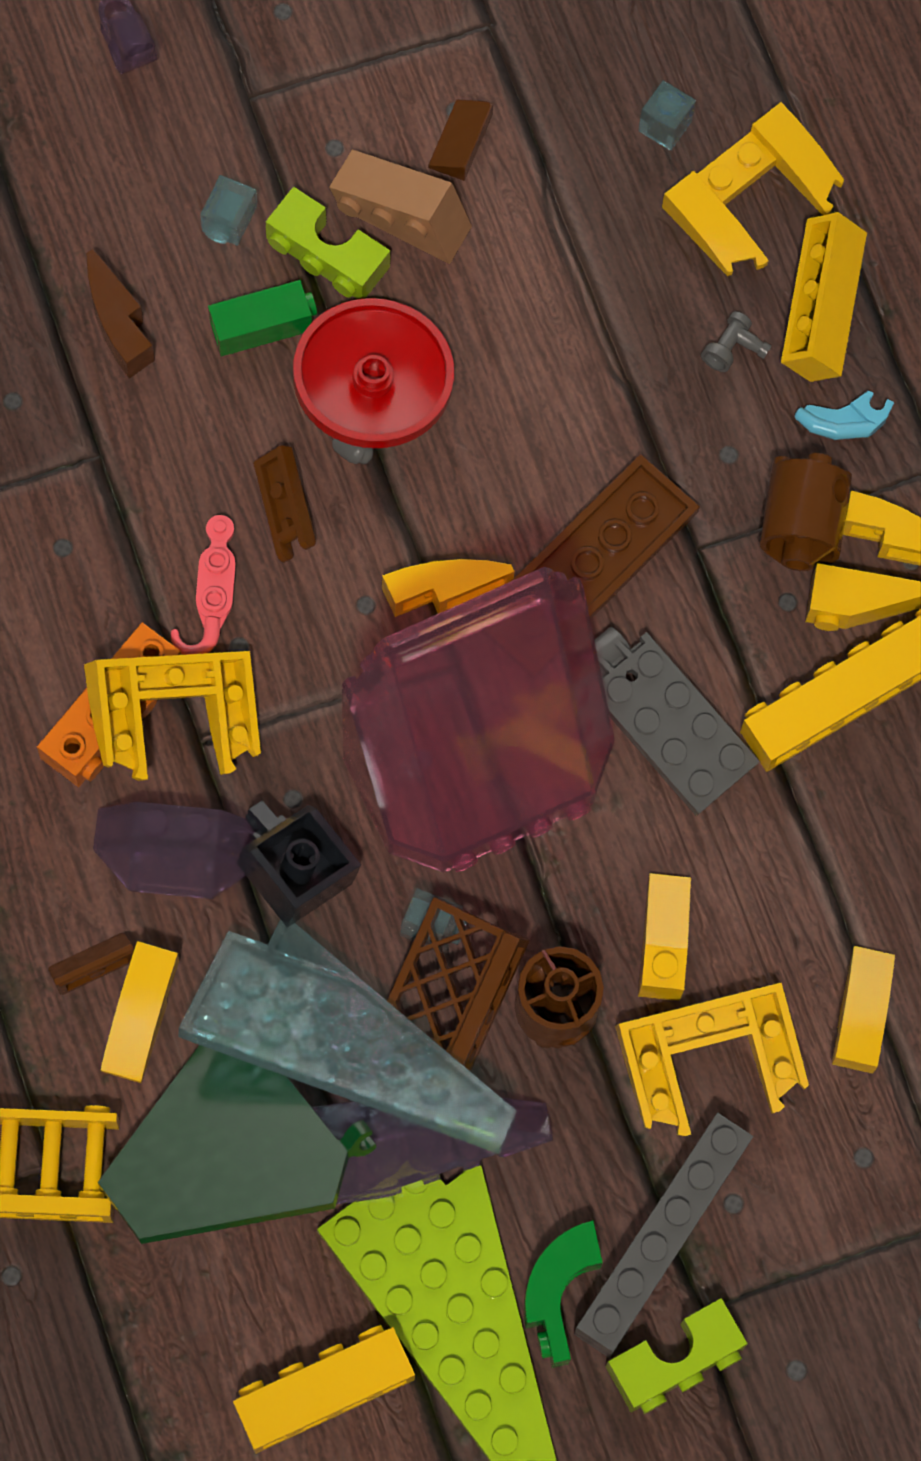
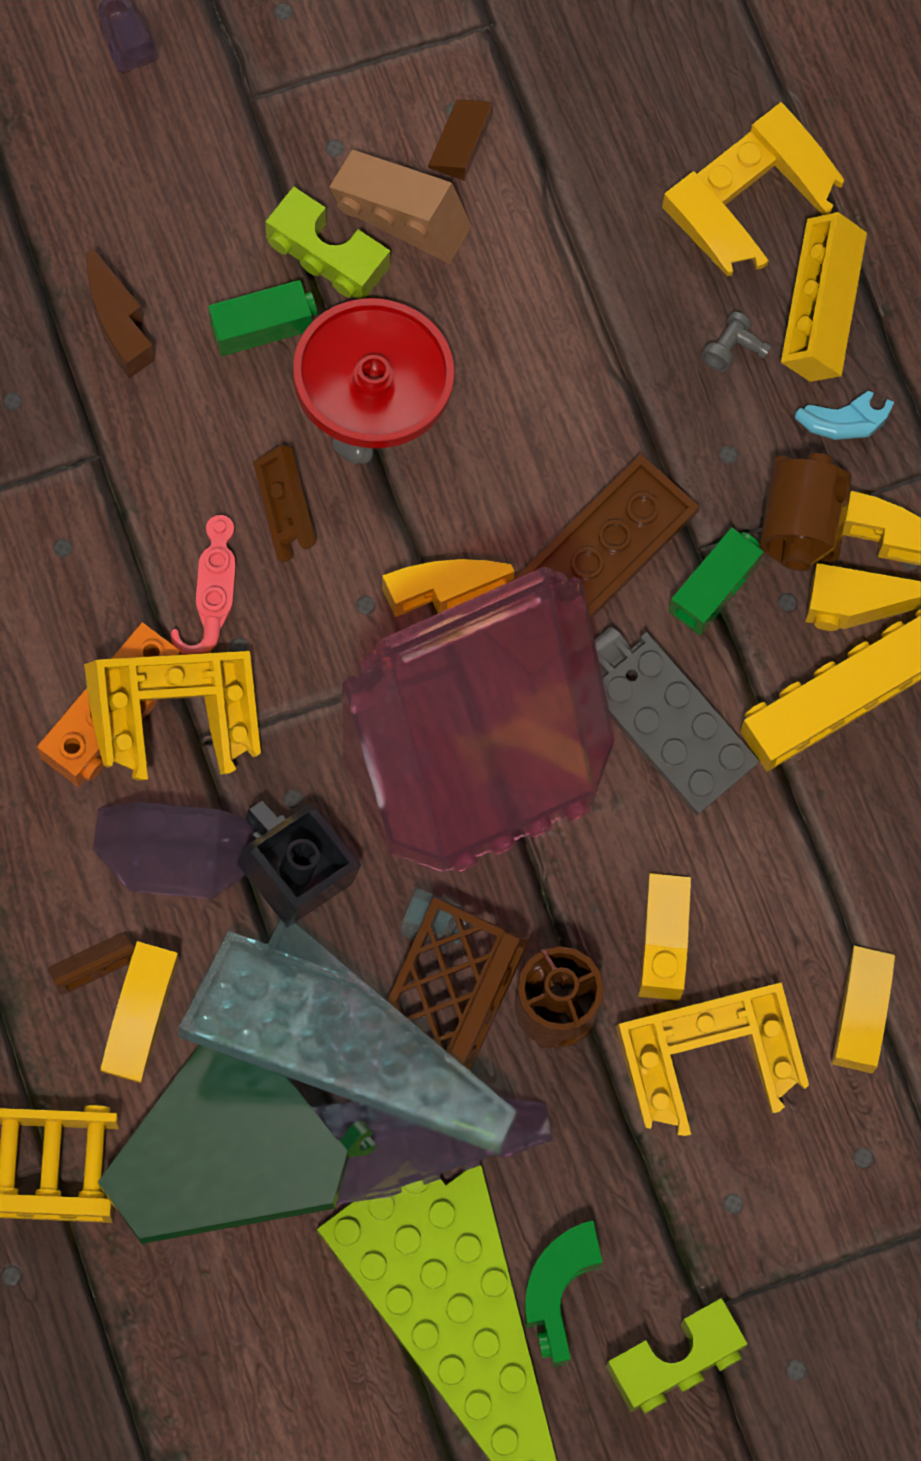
(228, 211): clear light blue brick -> none
(324, 1389): yellow brick -> none
(663, 1235): dark grey arch -> none
(667, 115): clear light blue brick -> none
(716, 580): none -> green brick

